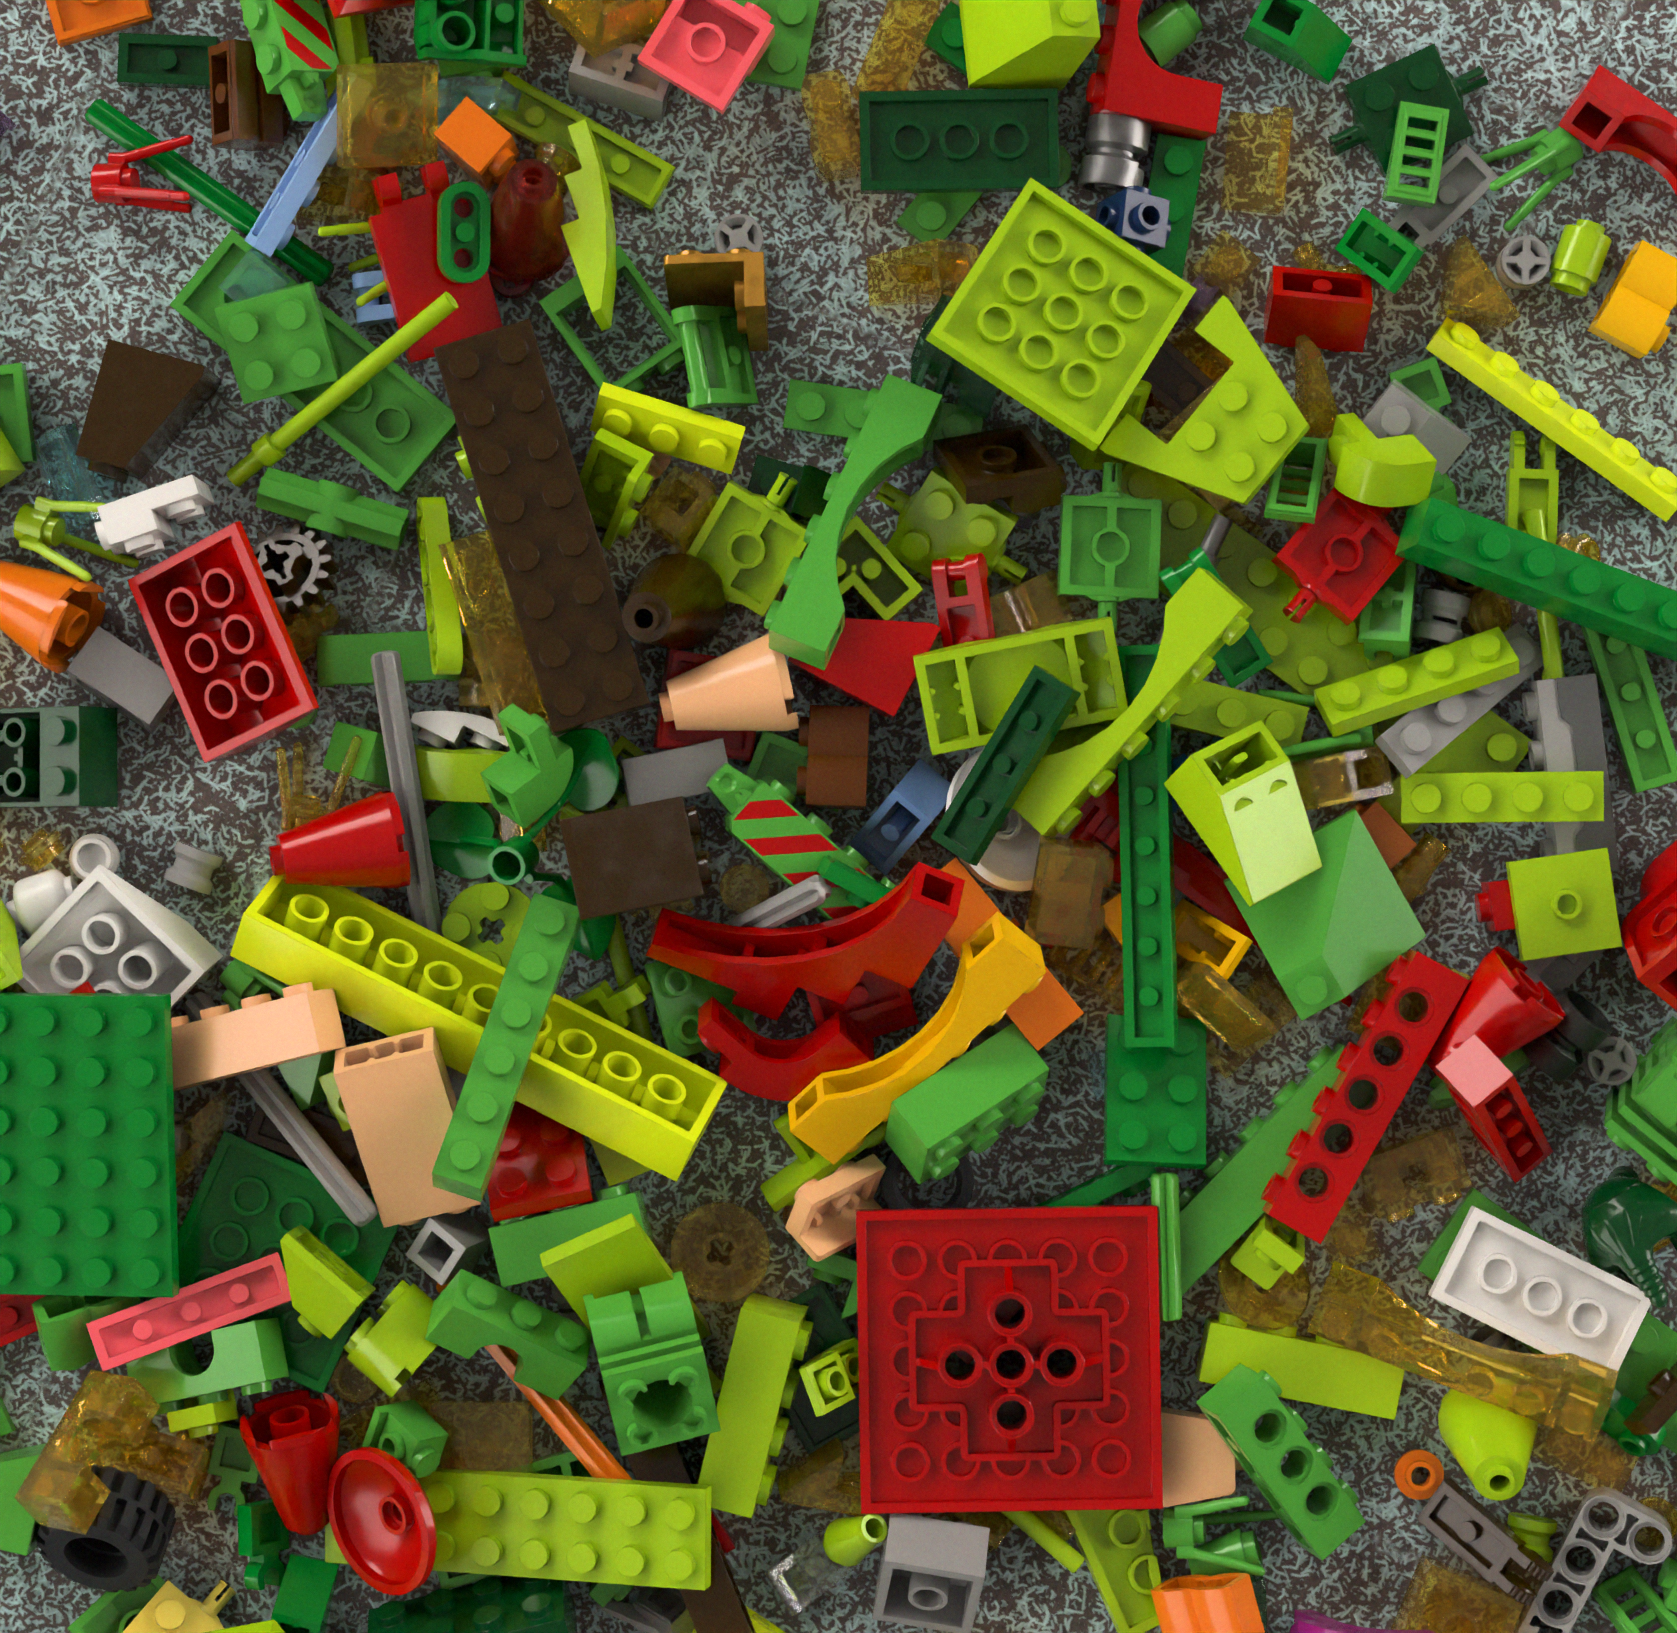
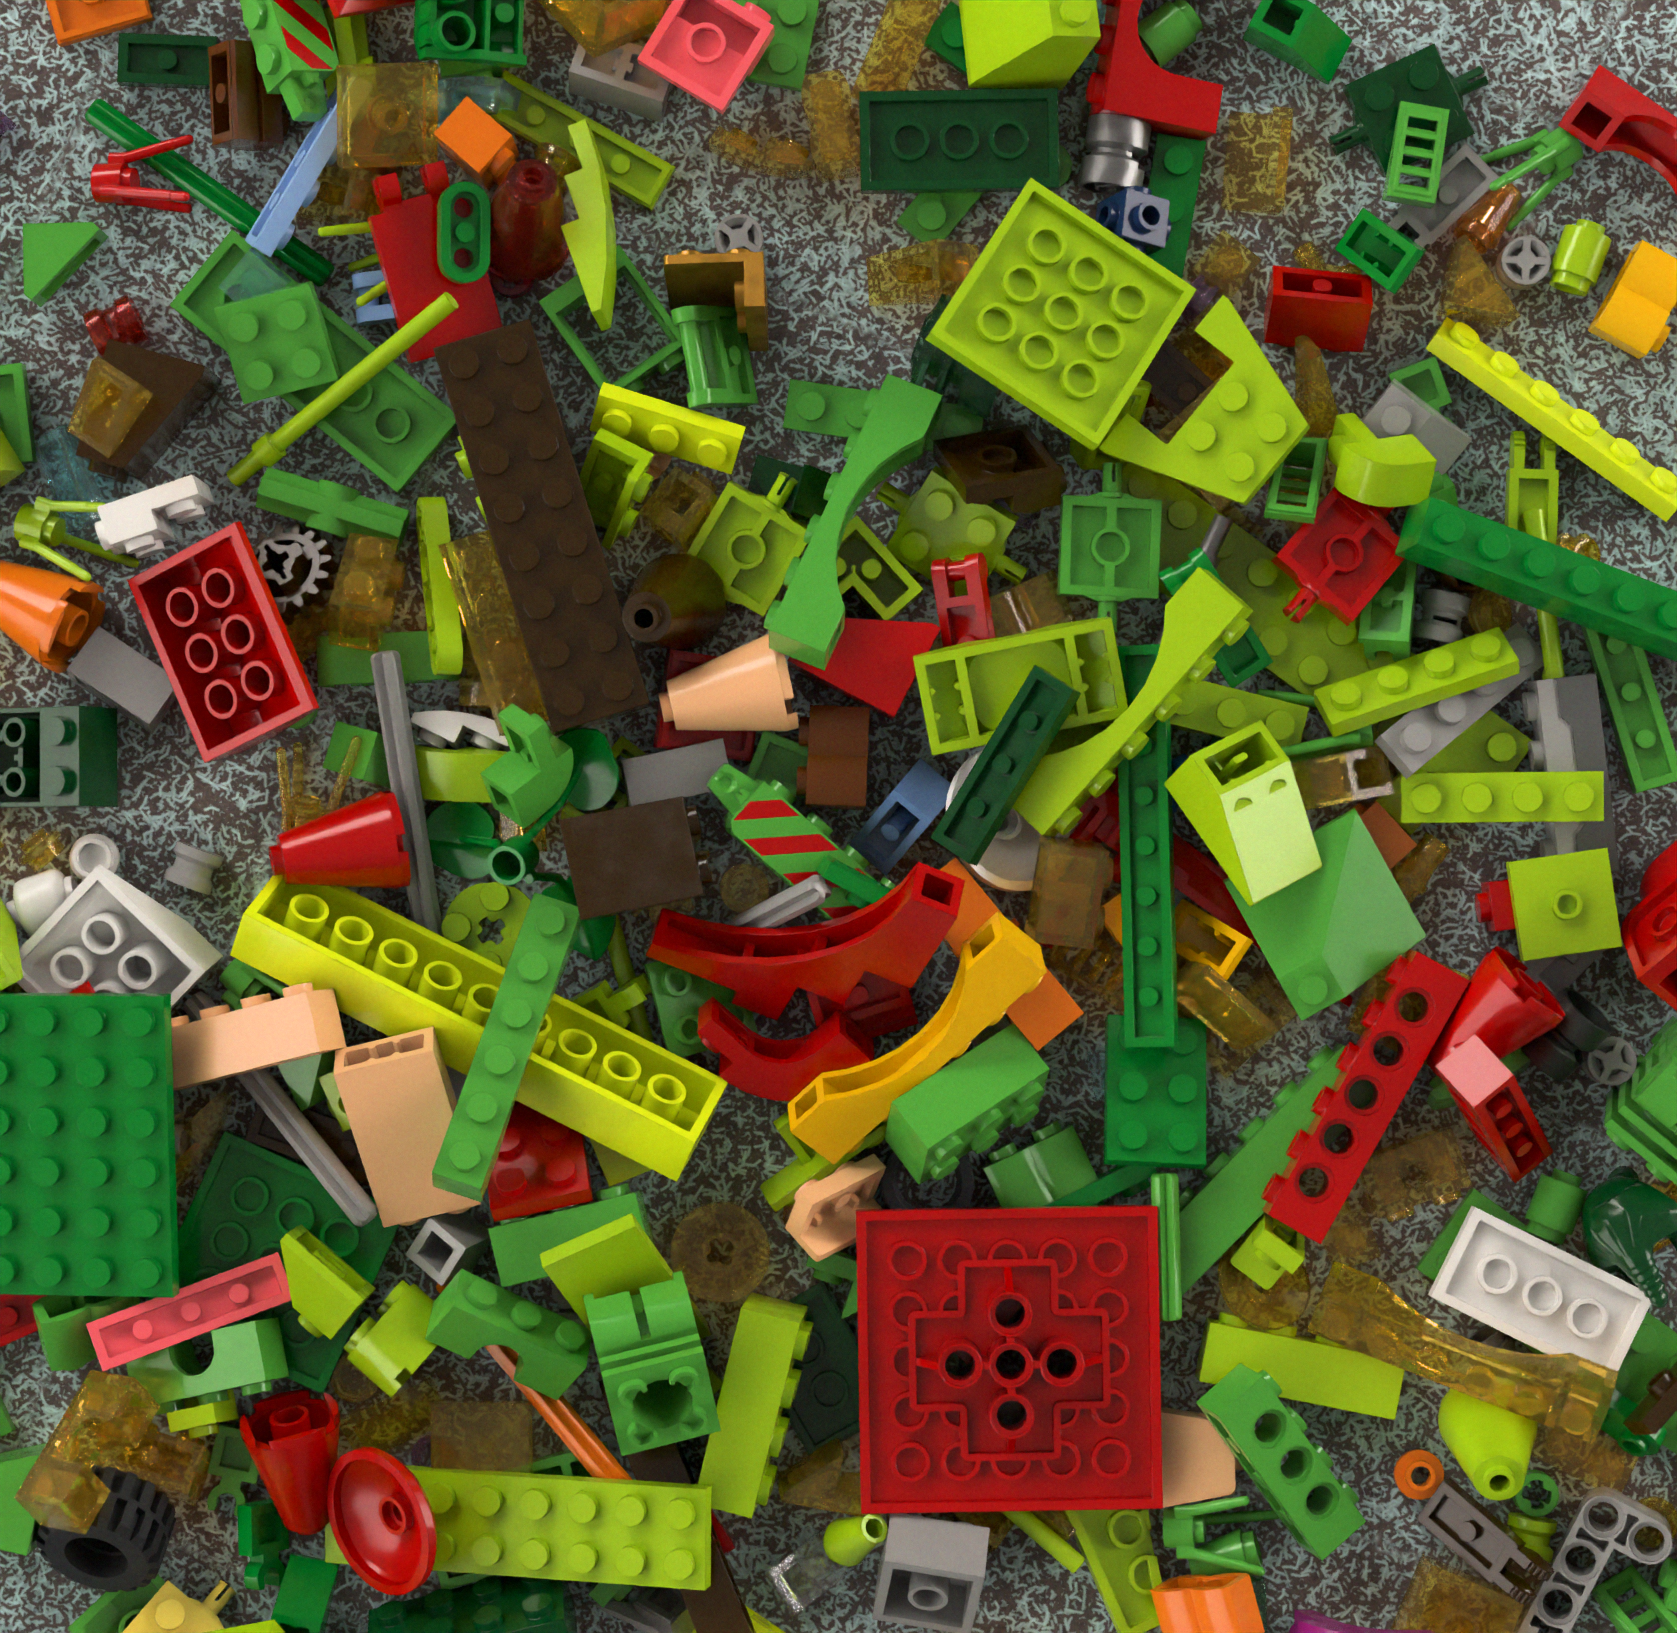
(54, 254): none -> bright green slope
(107, 407): none -> clear yellow slope
(125, 320): none -> clear red wheel
(365, 592): none -> clear yellow brick
(408, 1435): bright green brick -> none
(776, 159): none -> clear yellow slope
(832, 1376): lime slope -> none
(1039, 1170): none -> bright green brick
(1488, 218): none -> clear orange cone
(1546, 1506): none -> bright green bush
(1555, 1206): none -> bright green brick

